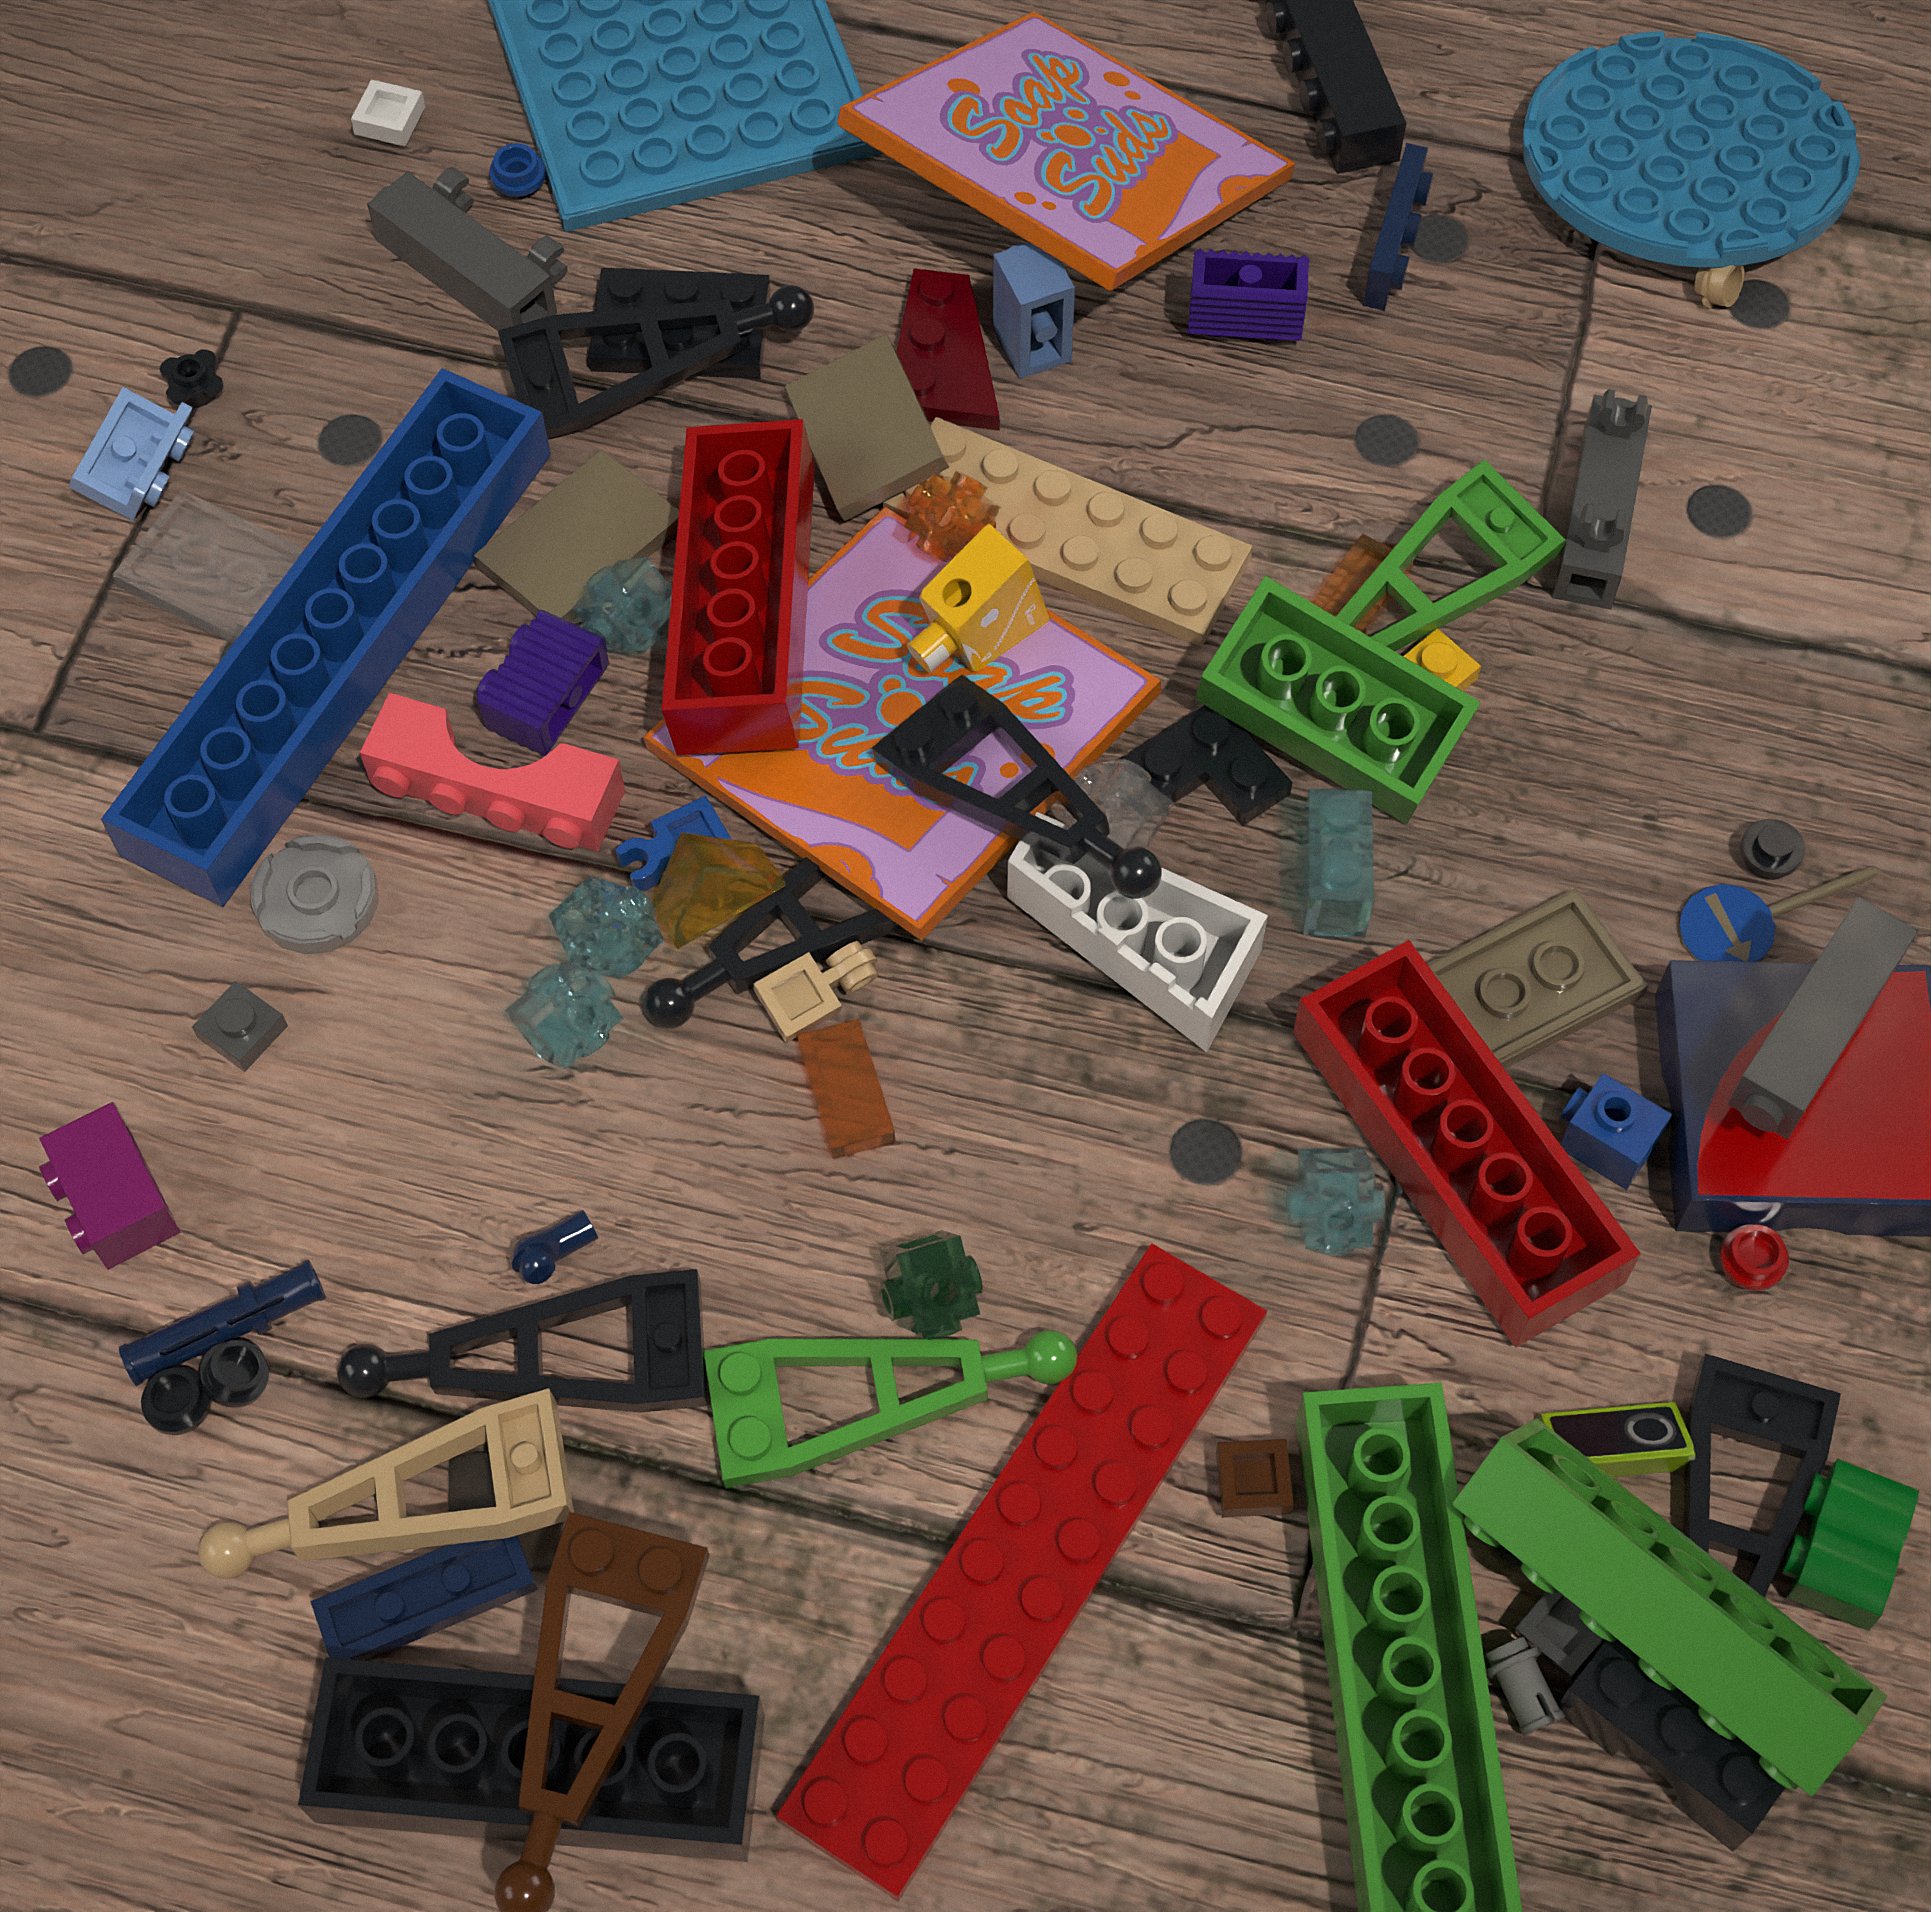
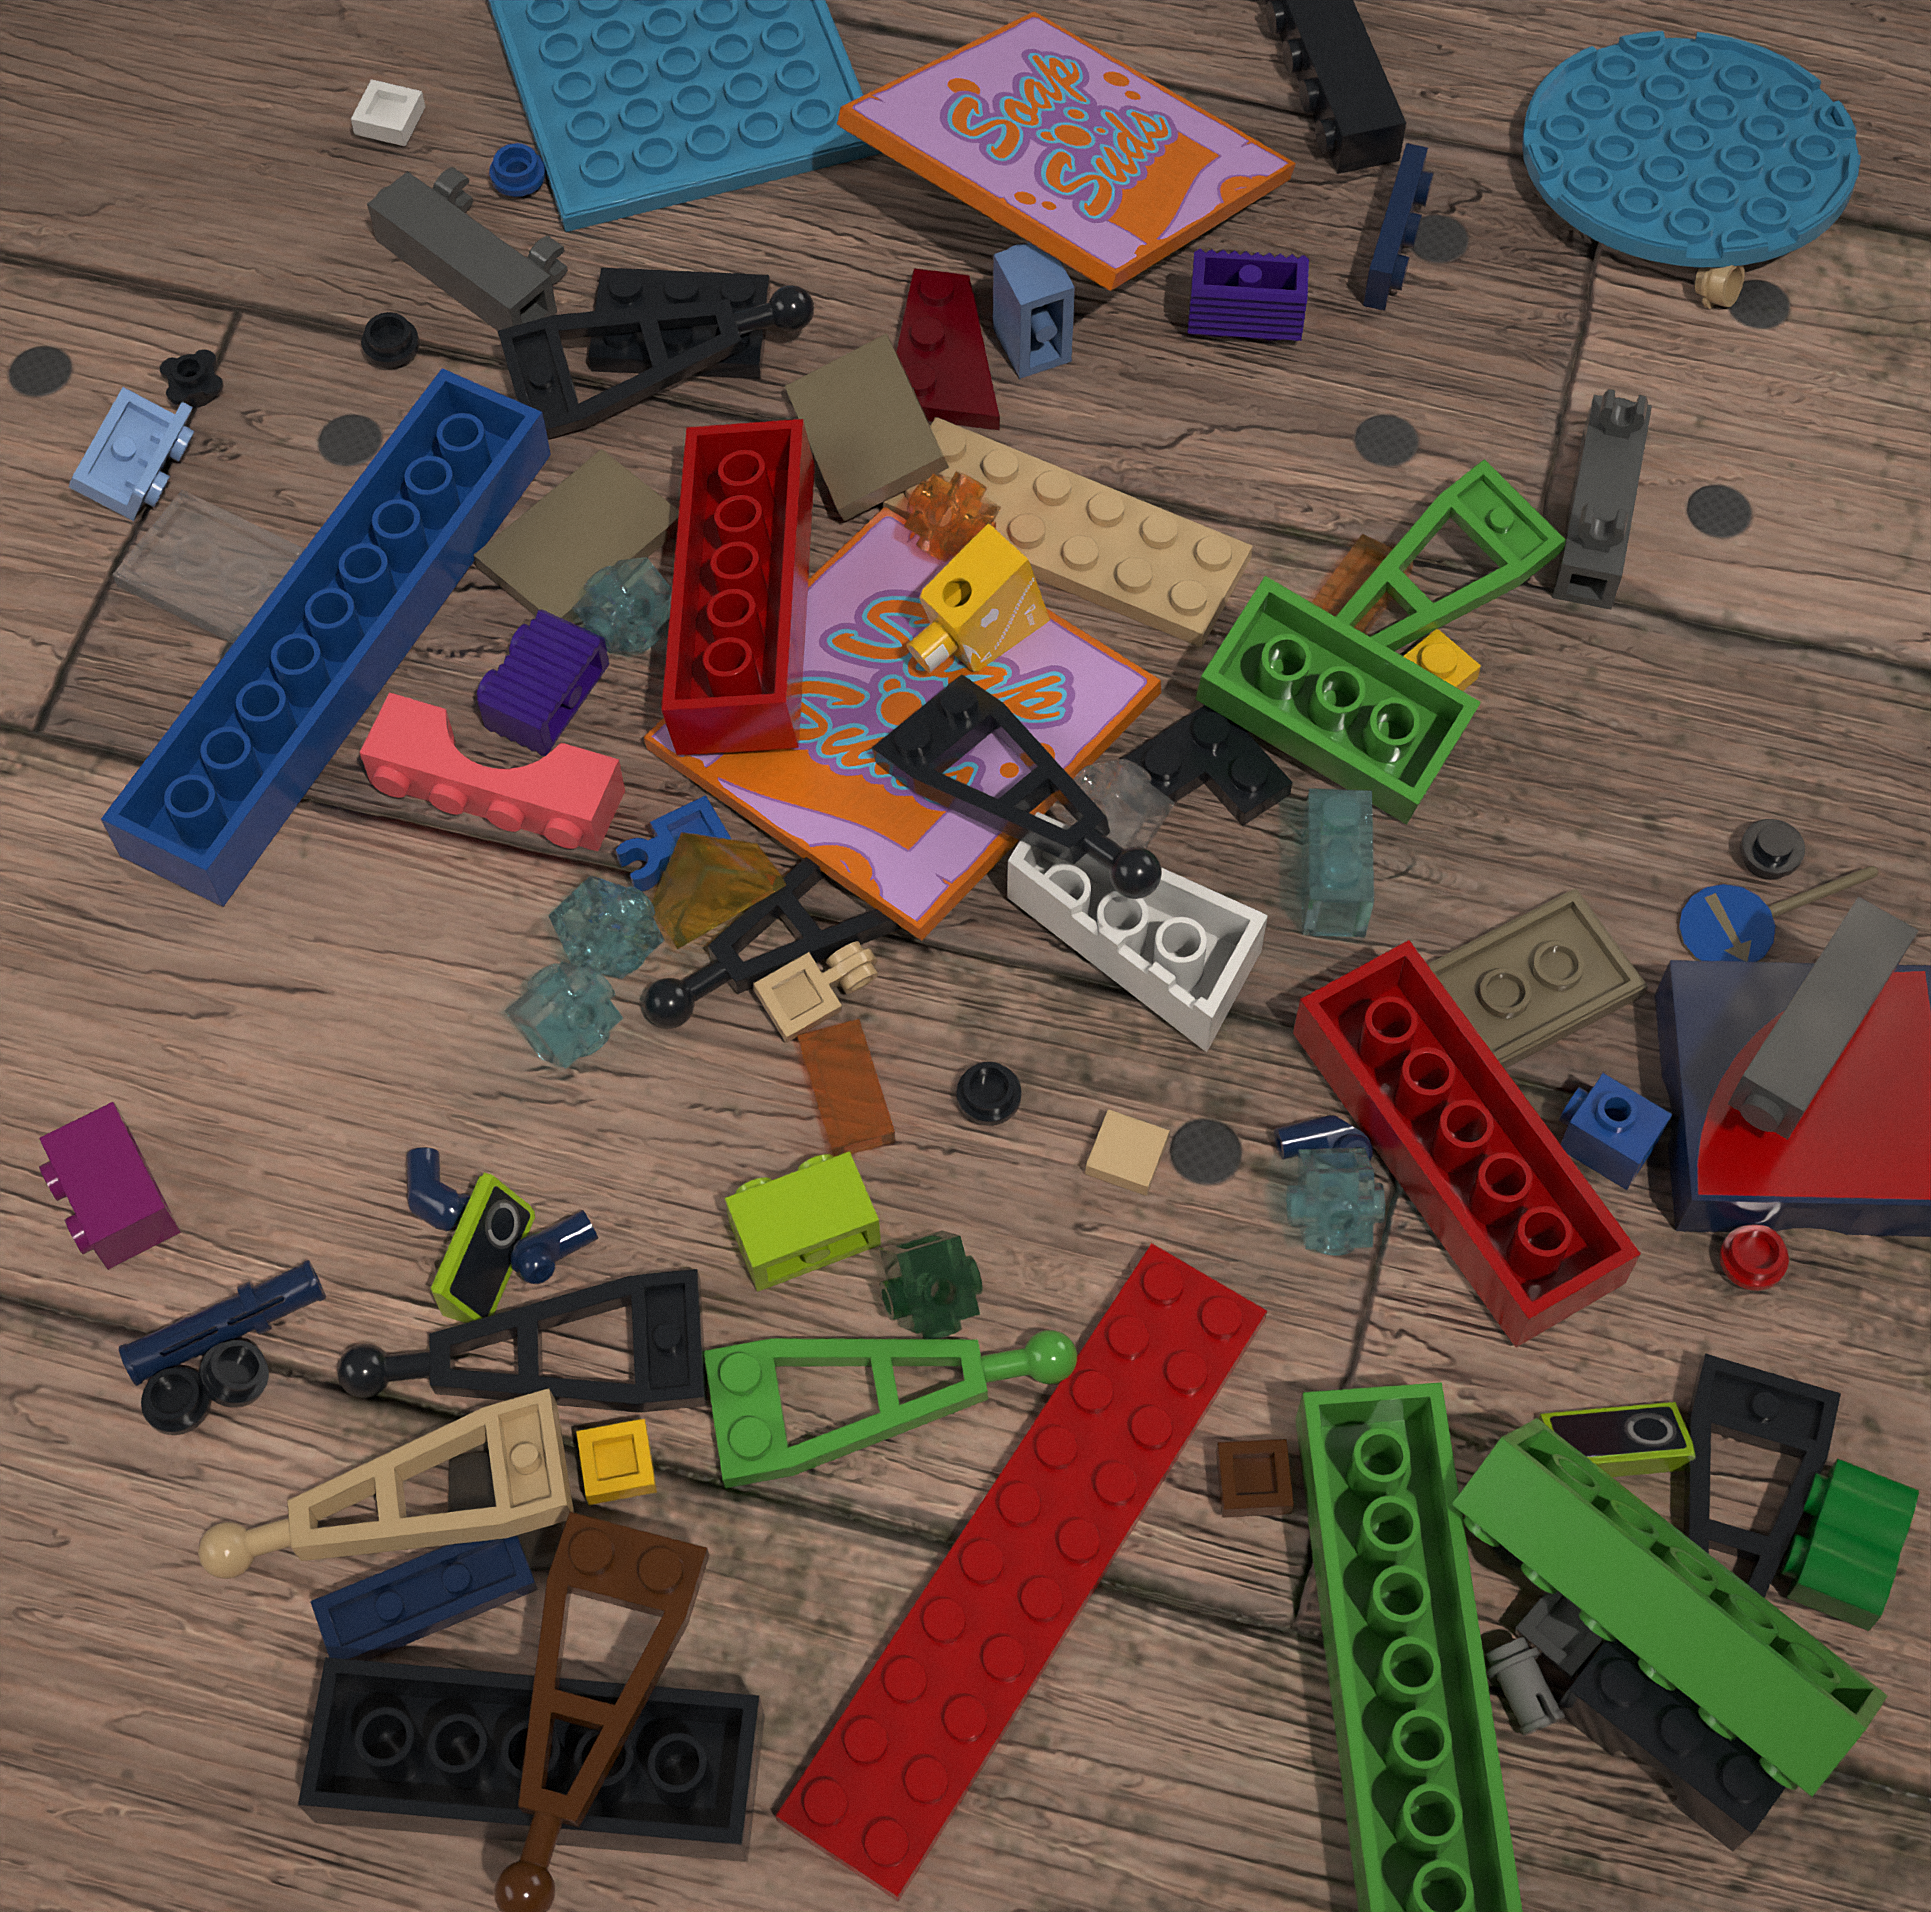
(240, 1026): dark grey plate -> none
(314, 894): light grey tile -> none
(389, 340): none -> black plate
(429, 1197): none -> dark blue arm
(481, 1251): none -> slope
(616, 1461): none -> yellow plate
(802, 1219): none -> lime brick
(989, 1093): none -> black plate
(1127, 1152): none -> tan tile
(1319, 1133): none -> dark blue arm

